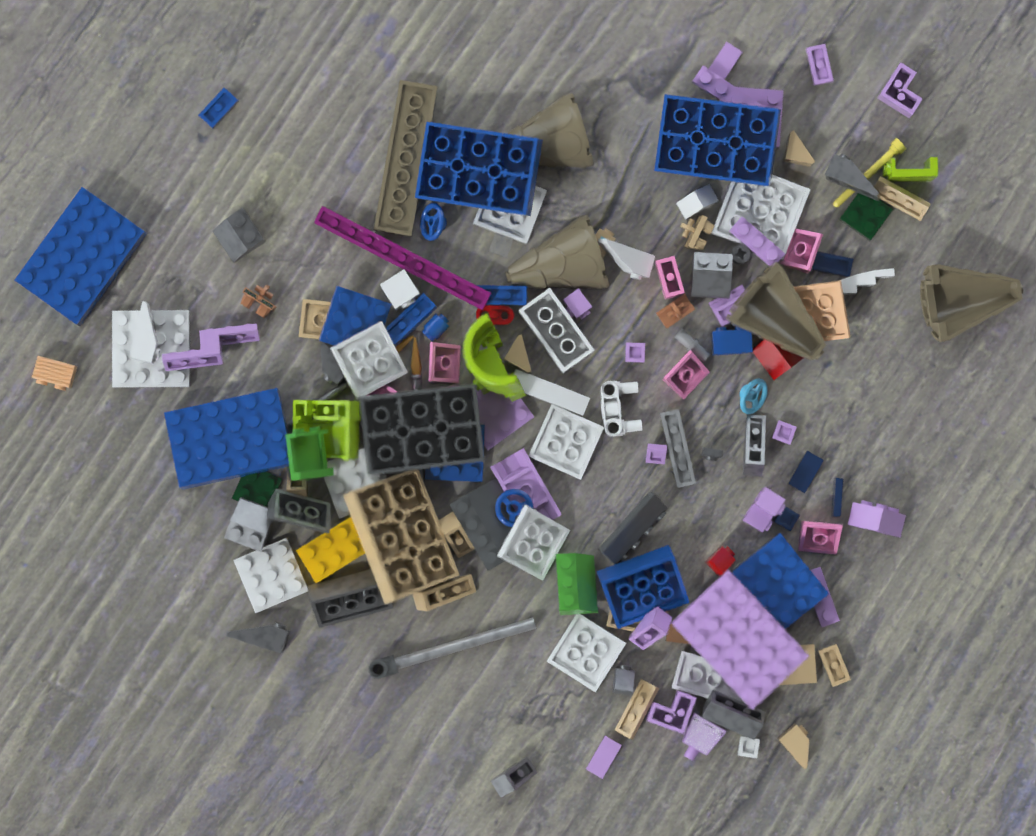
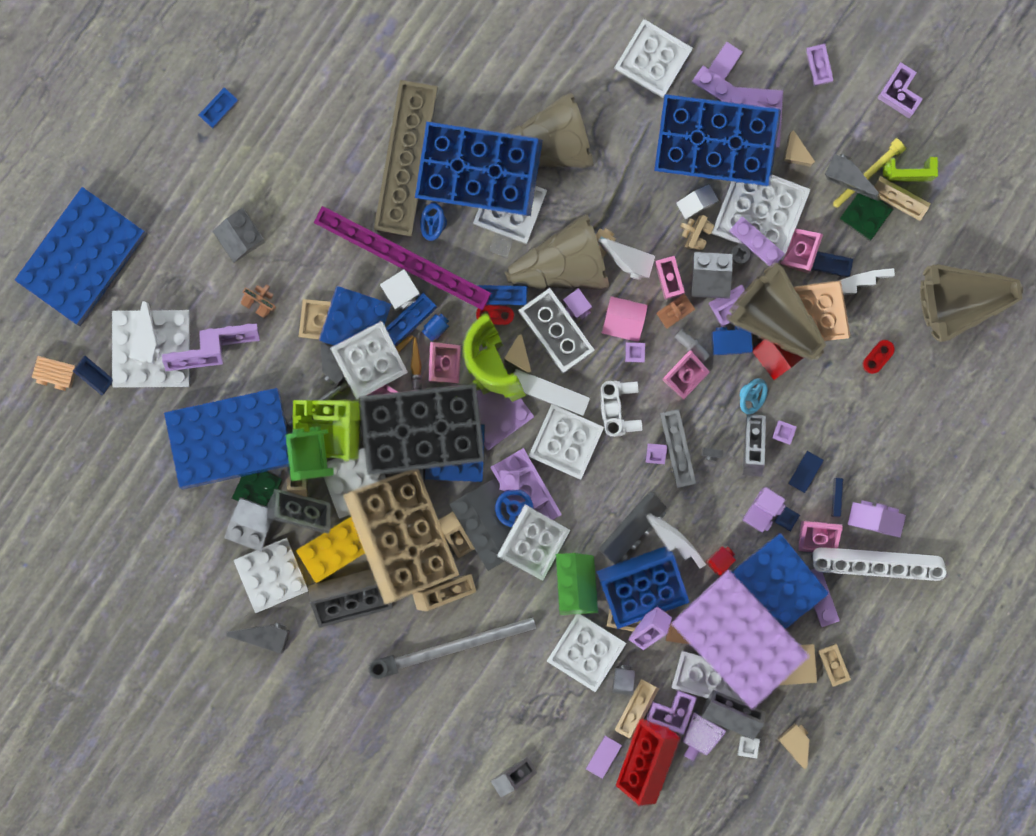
(93, 375): none -> dark blue tile
(509, 480): none -> lavender plate
(624, 319): none -> bright pink slope
(647, 762): none -> red slope
(653, 58): none -> white plate
(674, 539): none -> white slope
(870, 560): none -> white beam
(878, 357): none -> red plate

